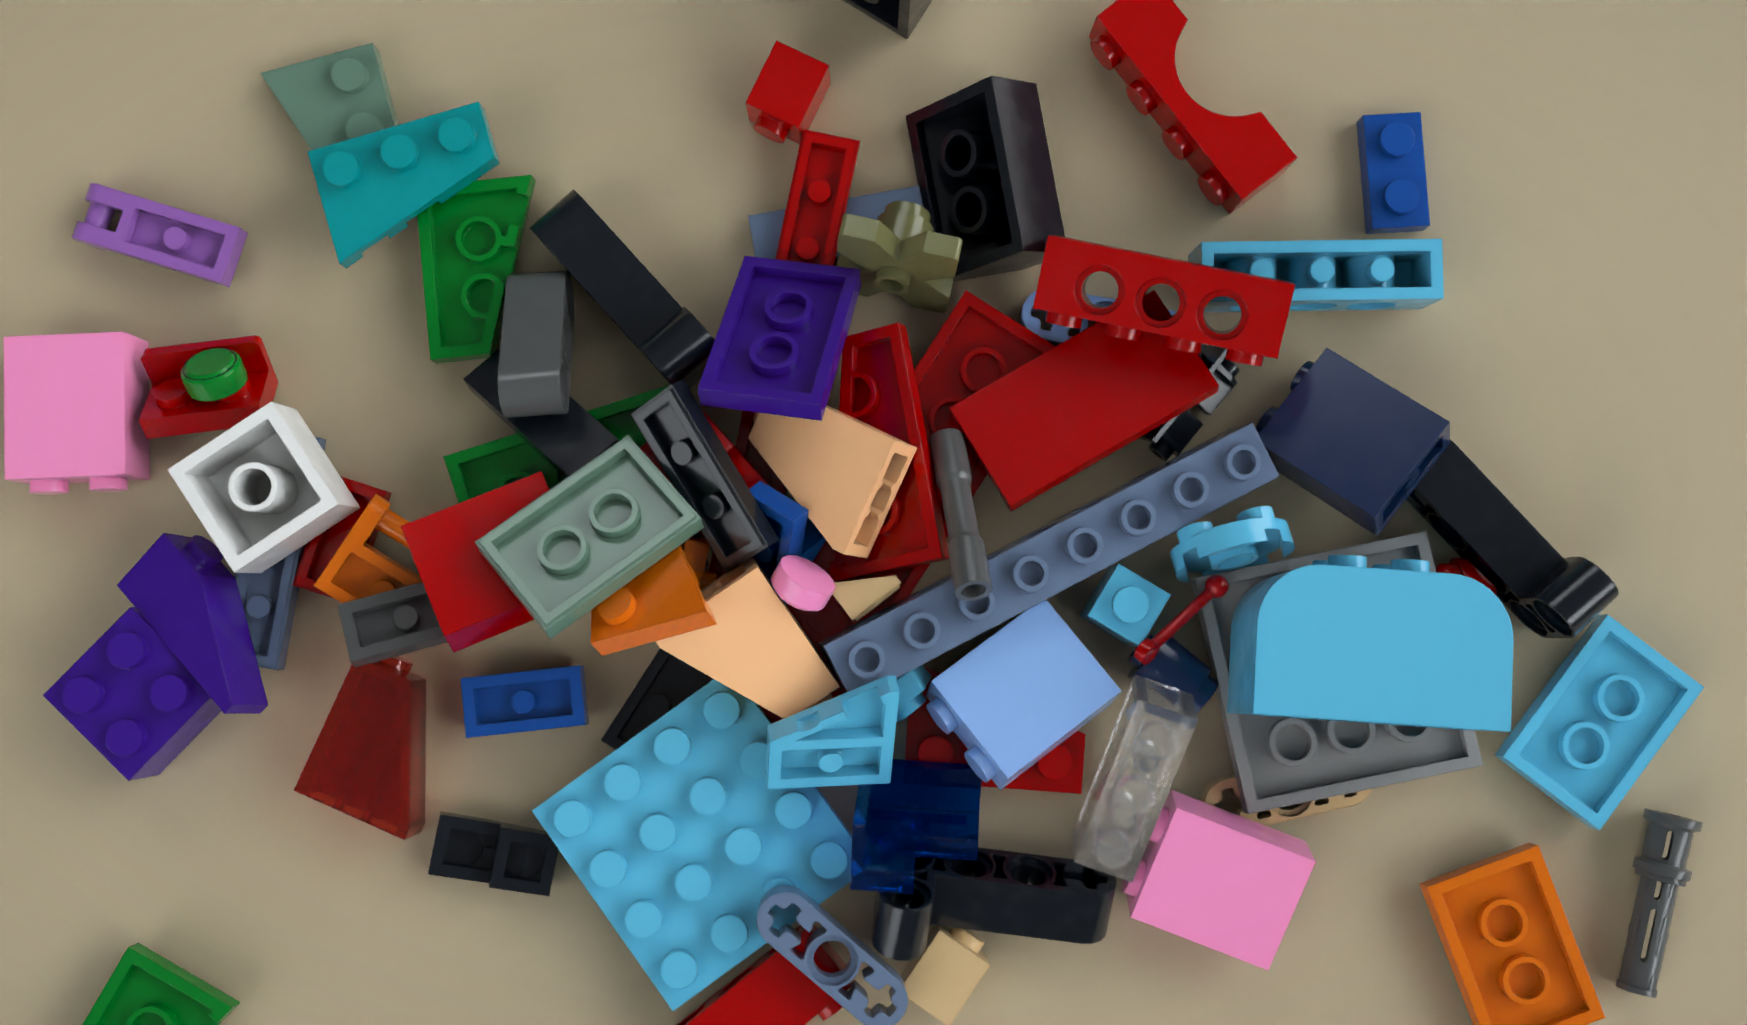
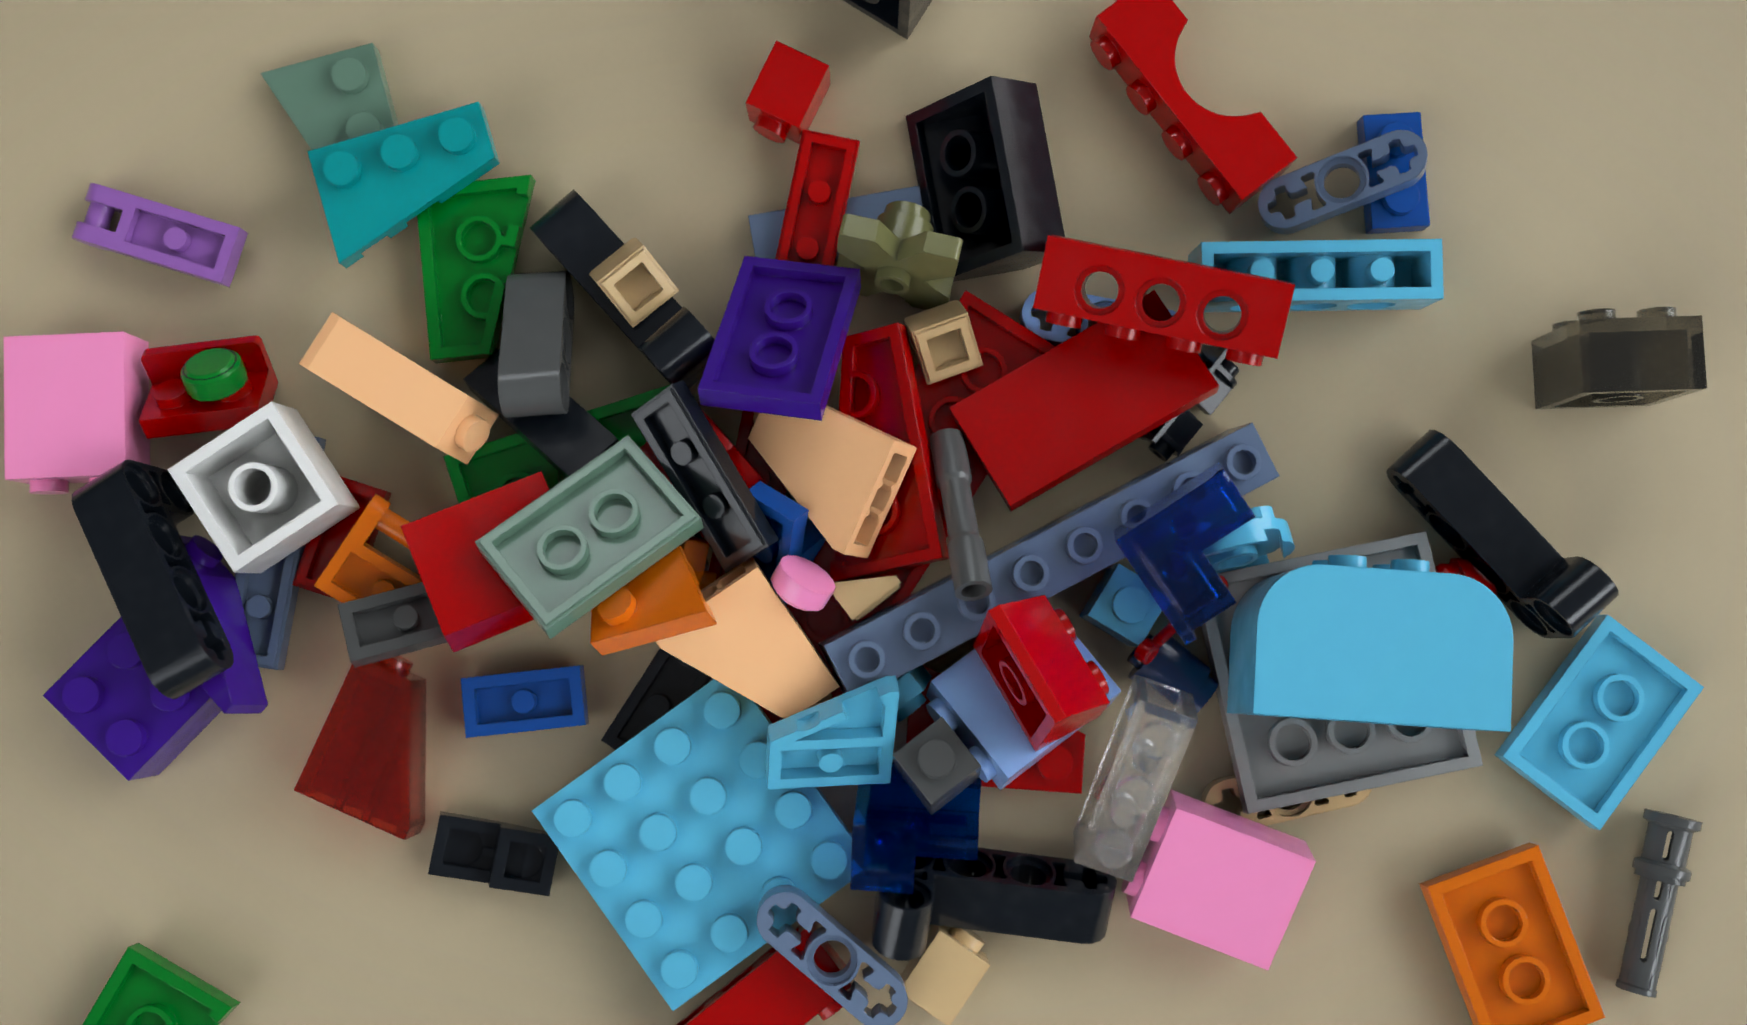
(135, 540): none -> black beam
(399, 389): none -> light nougat slope
(634, 281): none -> tan slope
(936, 765): none -> dark grey brick
(943, 341): none -> tan slope
(1040, 669): none -> red slope
(1169, 542): none -> clear blue panel
(1352, 439): dark blue brick -> none
(1389, 179): none -> sand blue beam
(1619, 359): none -> clear smoke brick

